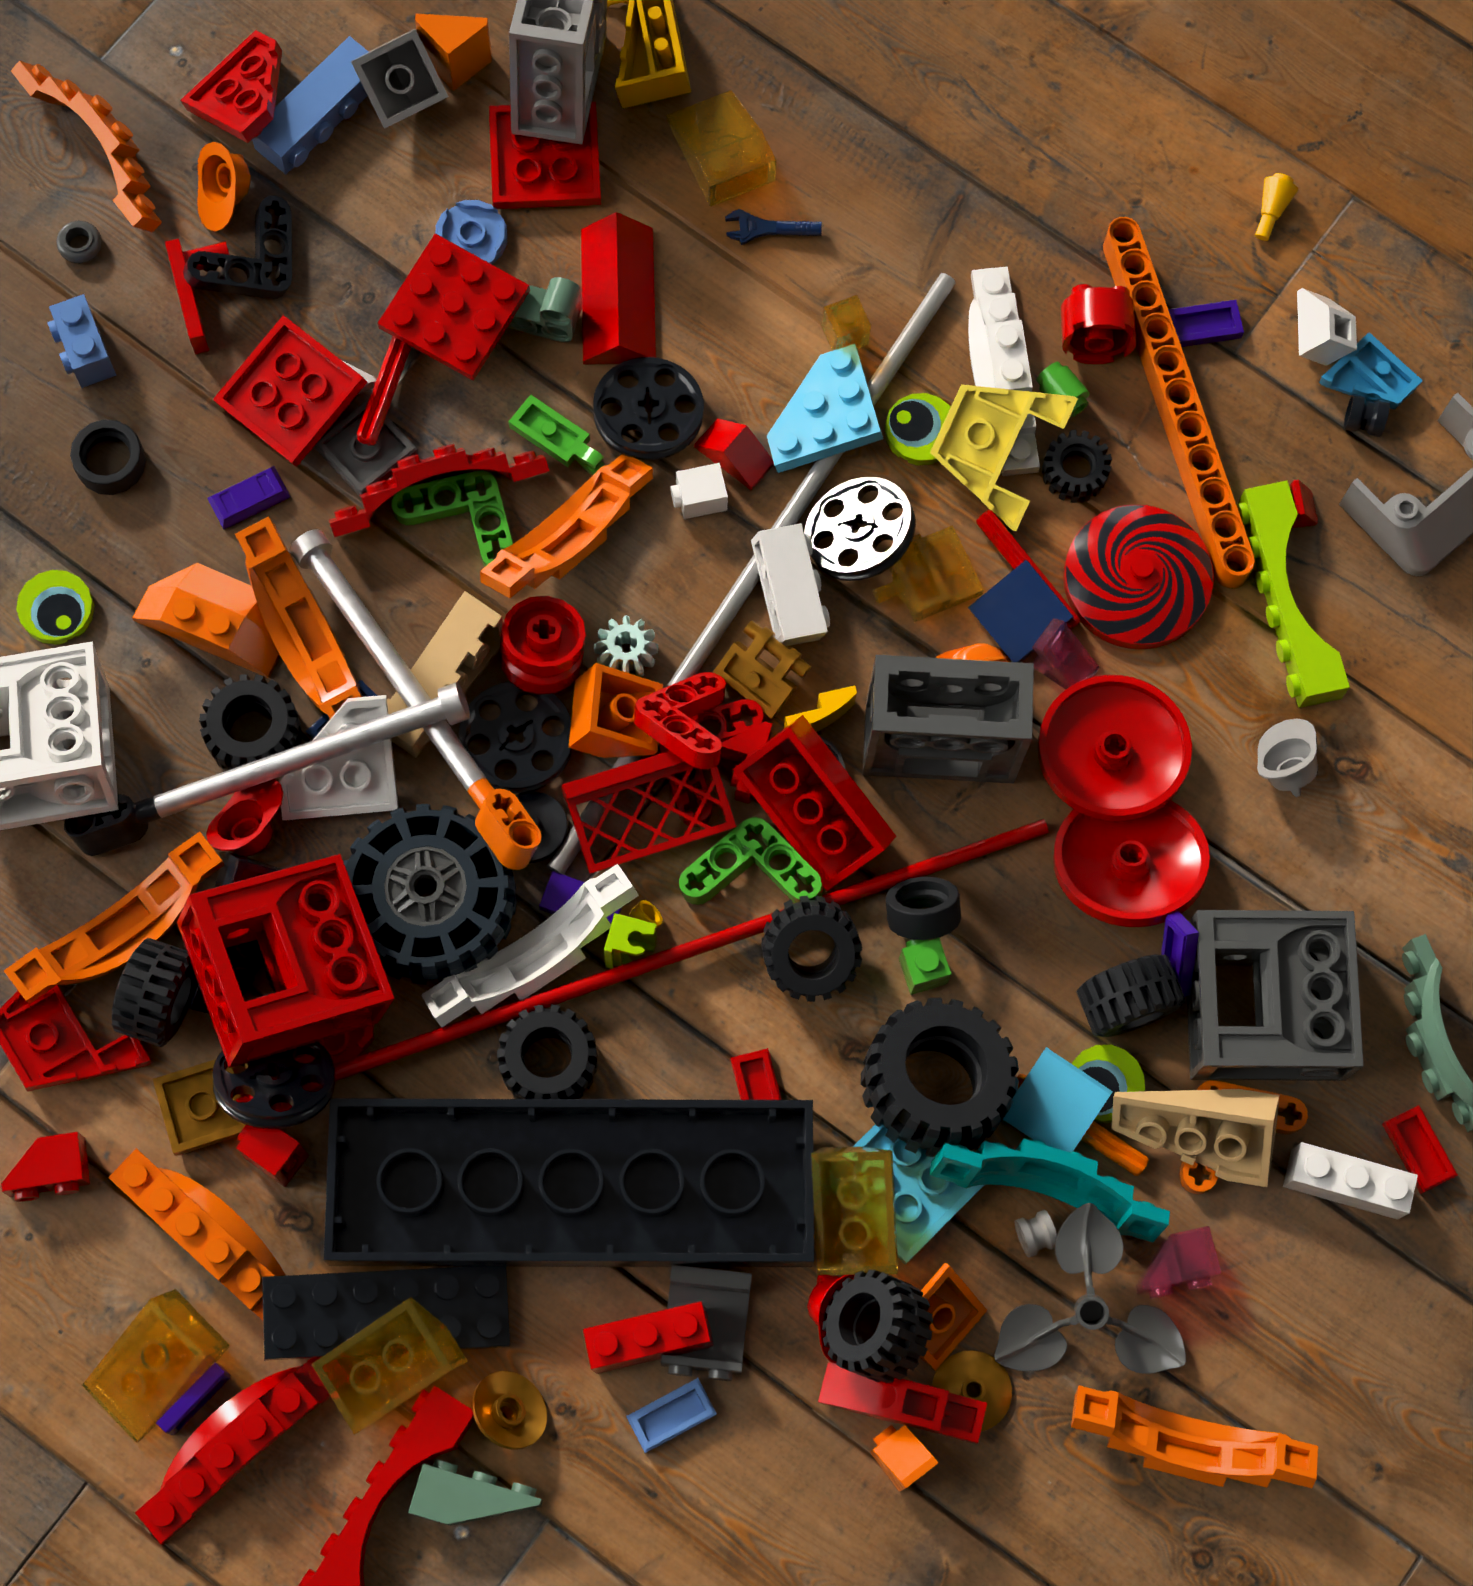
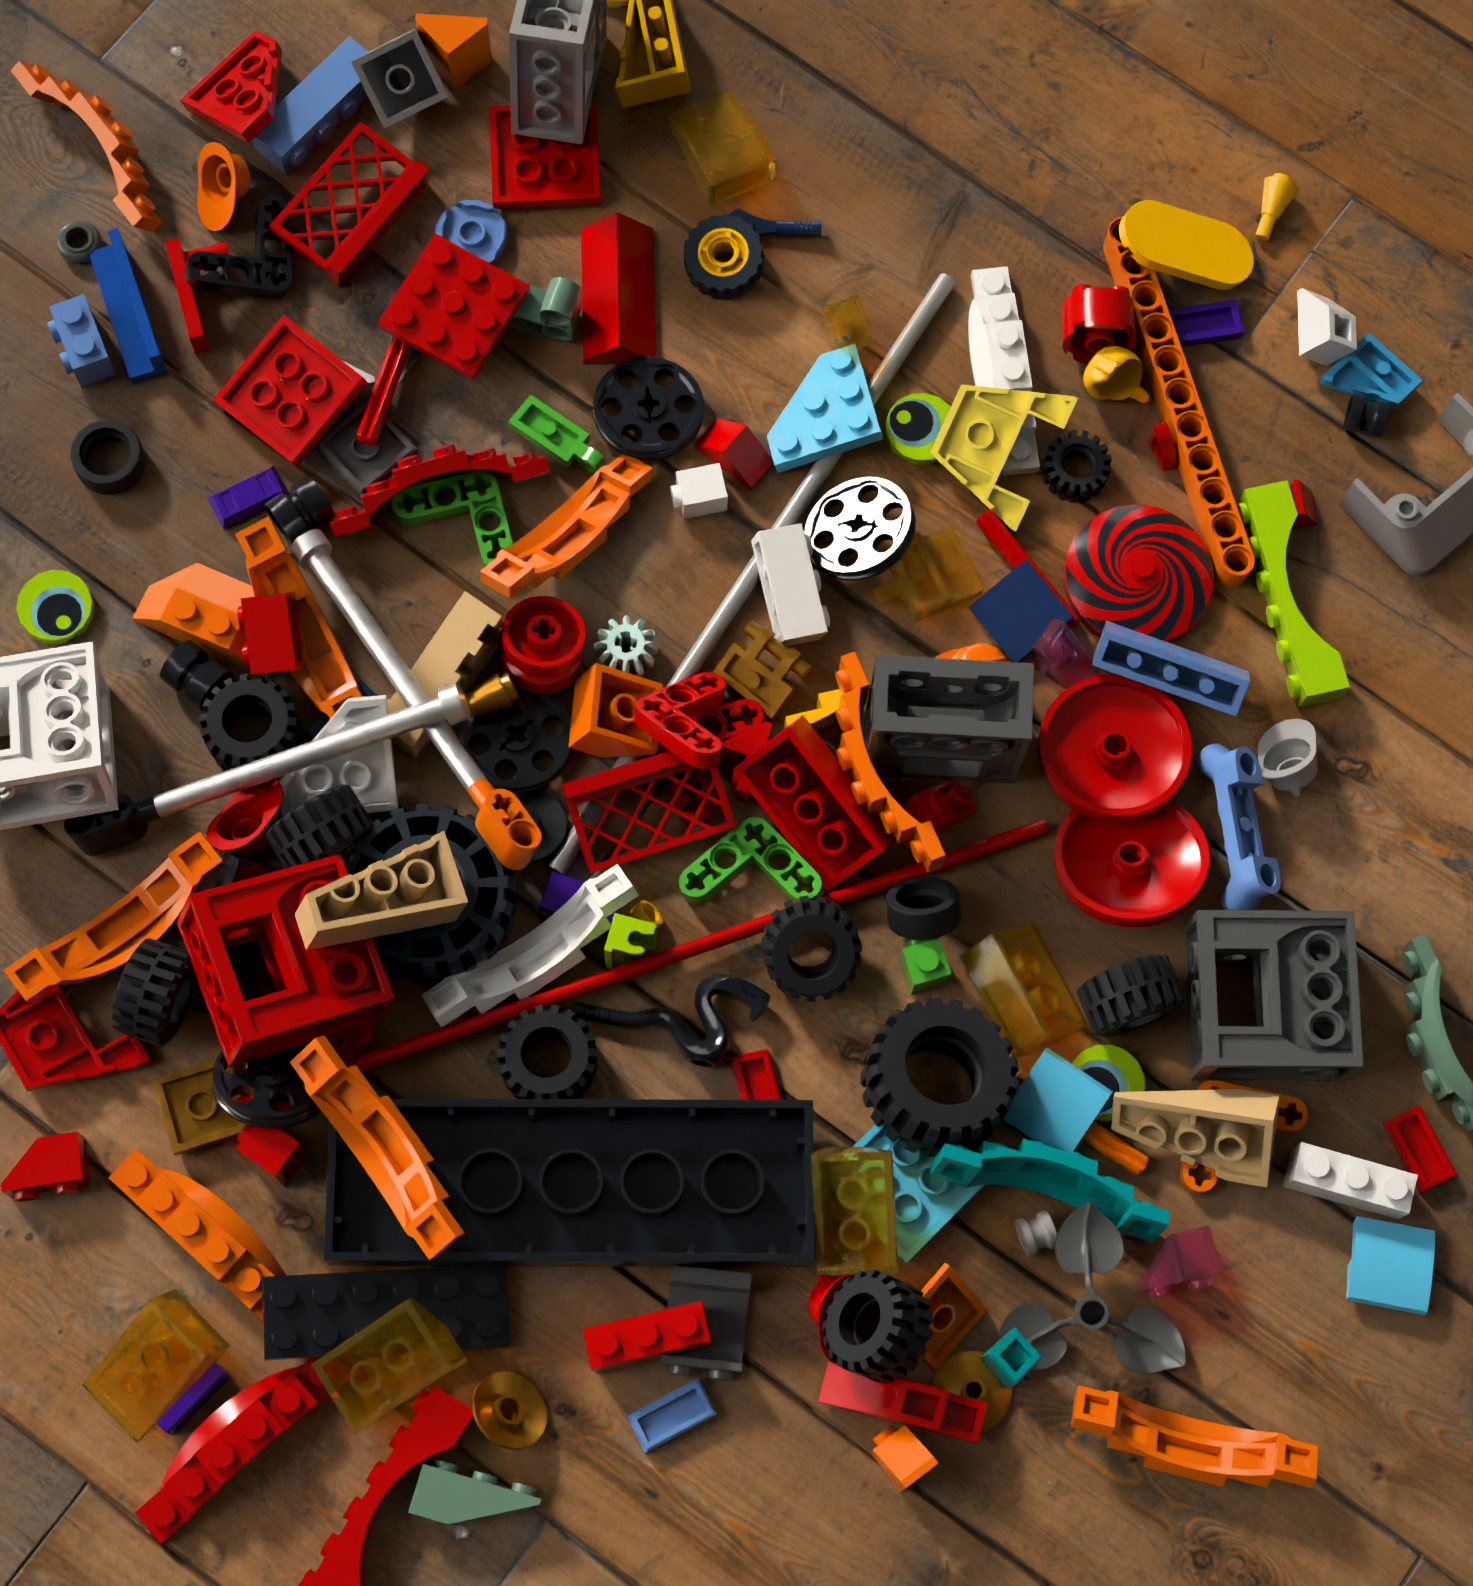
(127, 310): none -> blue fence
(190, 670): none -> black wheel
(271, 633): none -> red brick
(299, 509): none -> black wheel
(320, 827): none -> black tyre
(373, 224): none -> red fence
(381, 1144): none -> orange piece
(386, 898): none -> tan wedge
(492, 695): none -> pearl gold cone
(703, 1053): none -> black animal
(717, 236): none -> black wheel
(867, 785): none -> orange piece
(942, 805): none -> red slope
(1011, 1358): none -> teal slope
(1023, 989): none -> clear yellow slope
(1062, 381): bright green brick -> none
(1114, 375): none -> yellow hair
(1163, 446): none -> red tile
(1171, 668): none -> medium blue brick
(1180, 946): dark purple tile -> none
(1186, 245): none -> yellow tile
(1234, 778): none -> medium blue plate
(1391, 1265): none -> medium azure slope

